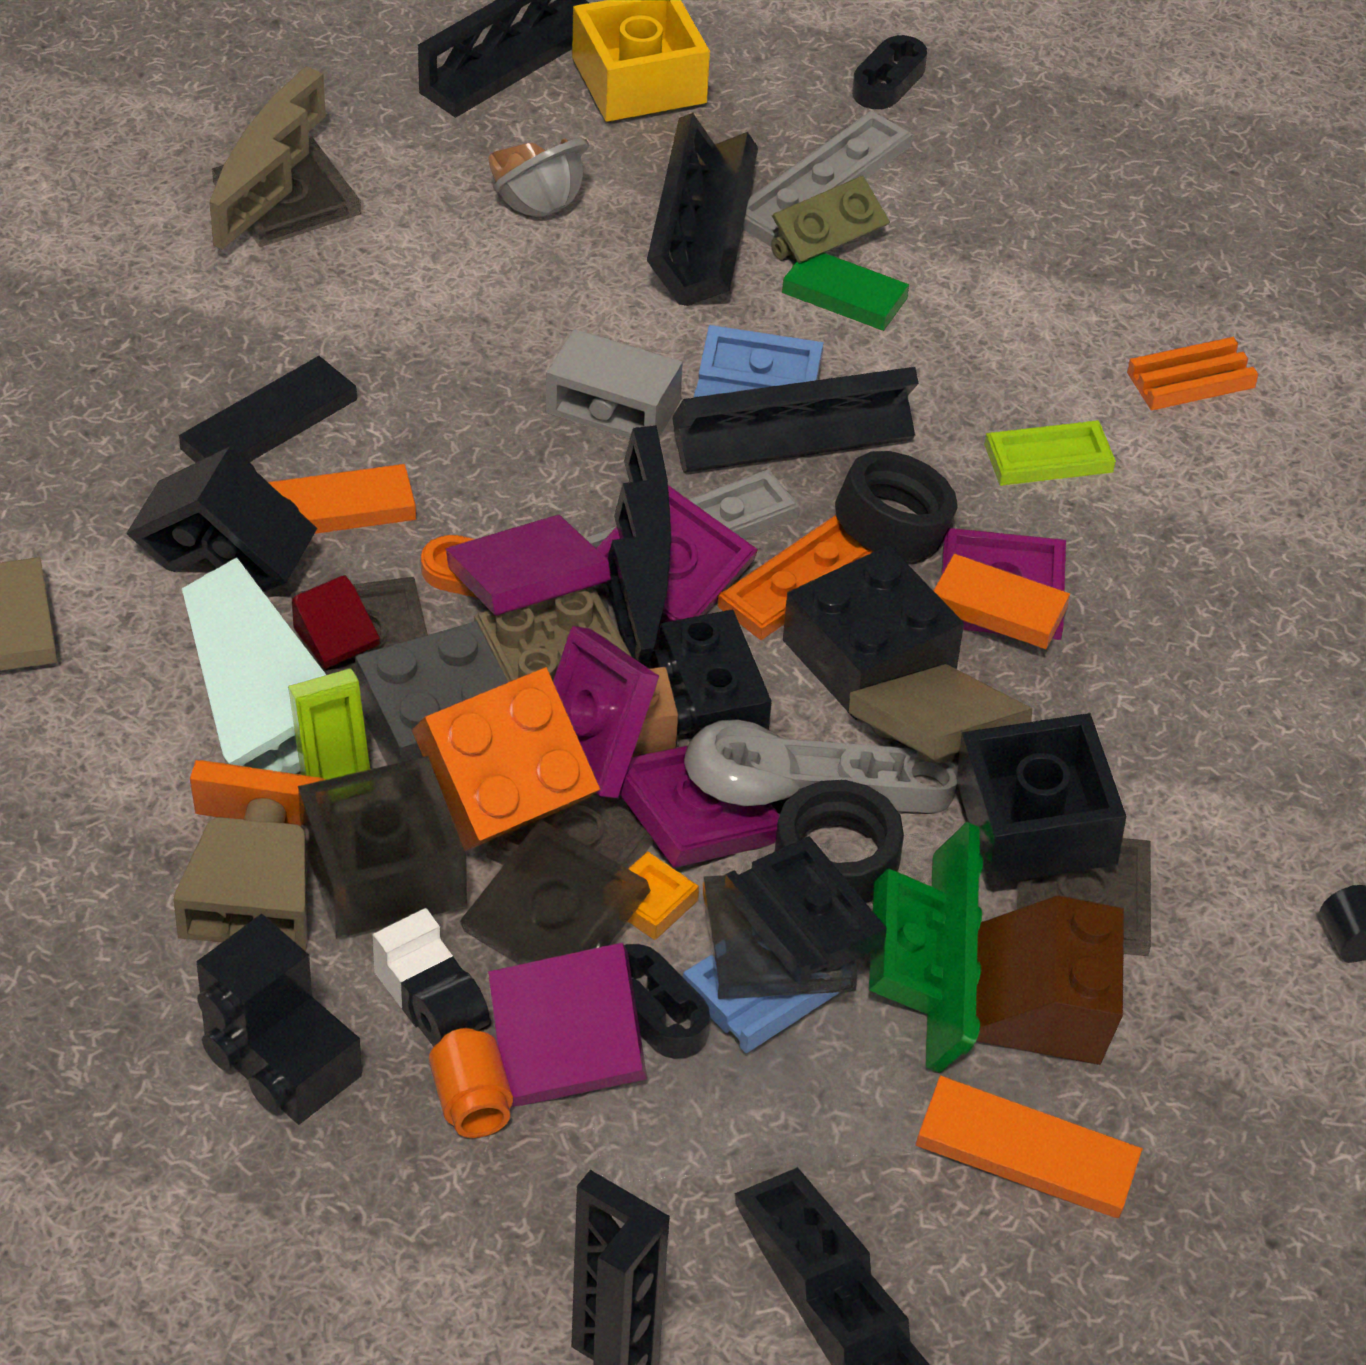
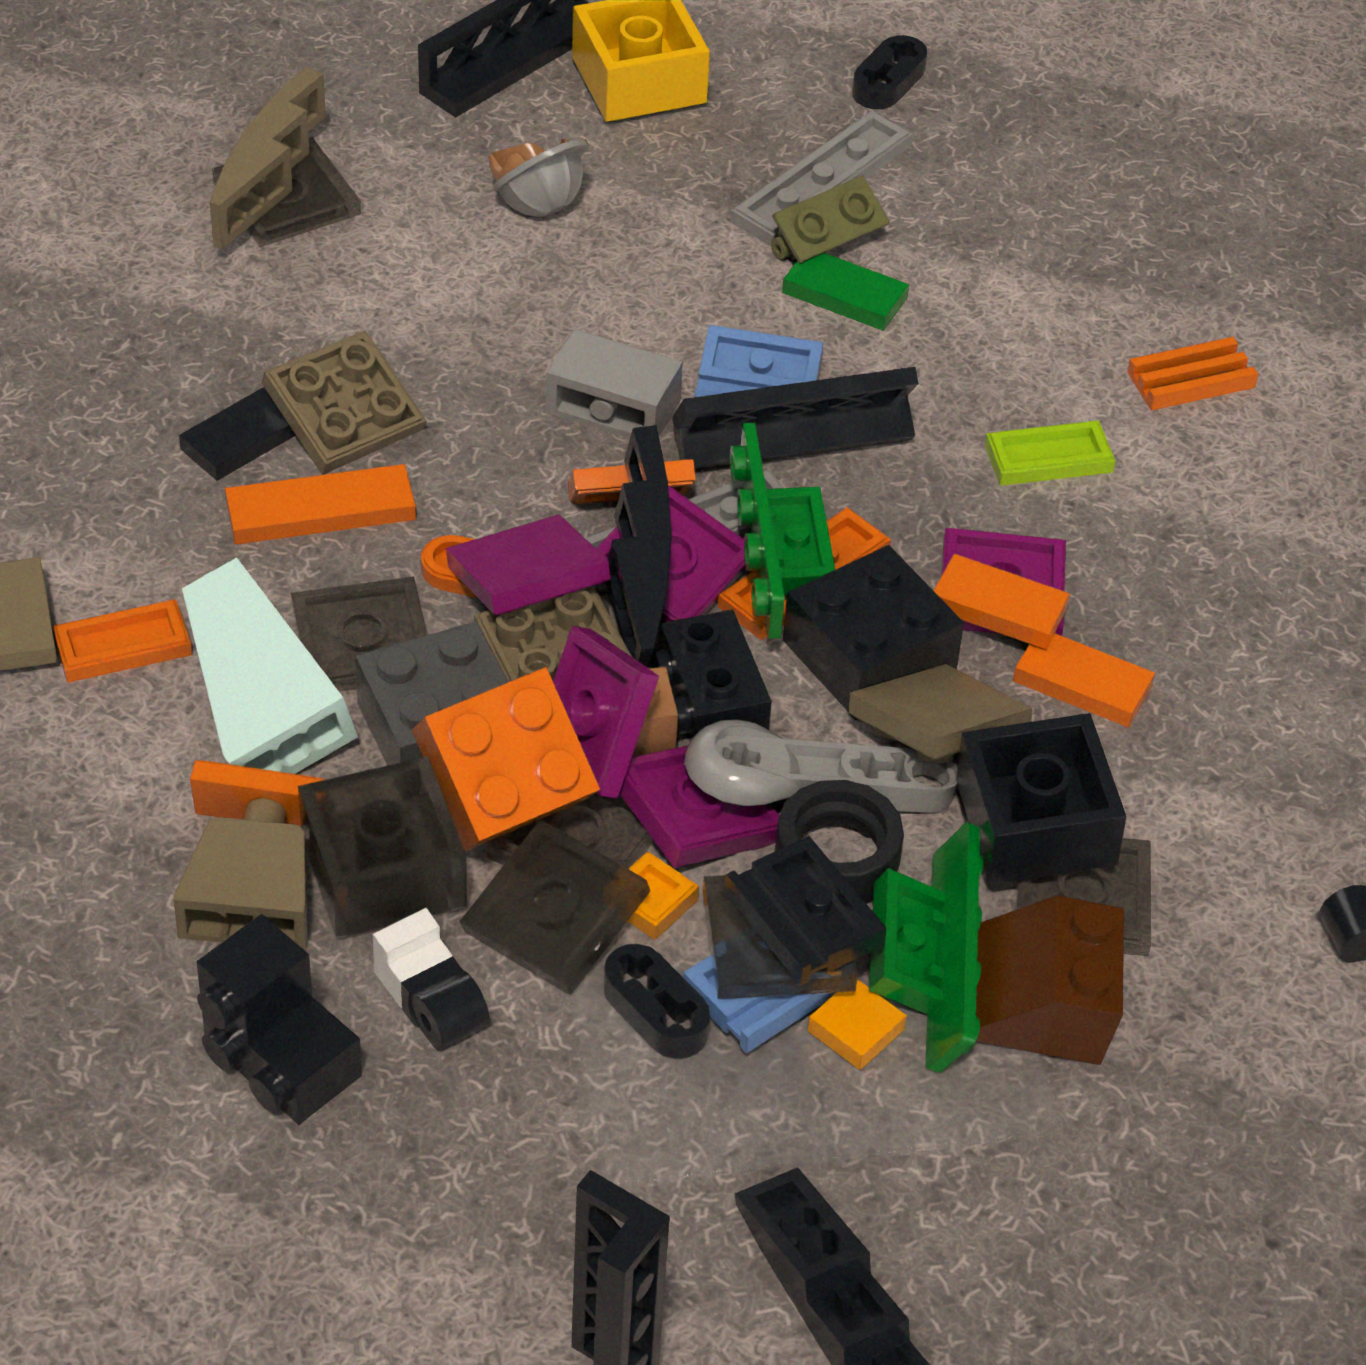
(121, 640): none -> orange tile
(221, 514): black brick -> none
(329, 725): lime tile -> none
(333, 621): dark red slope -> none
(343, 401): none -> dark tan tile
(471, 1082): orange brick -> none
(567, 1024): magenta tile -> none
(605, 483): none -> orange tile
(701, 212): black fence -> none
(786, 535): none -> green bracket
(857, 1024): none -> light orange tile
(906, 482): black tyre -> none
(1029, 1147): orange tile -> none
(1085, 678): none -> orange tile

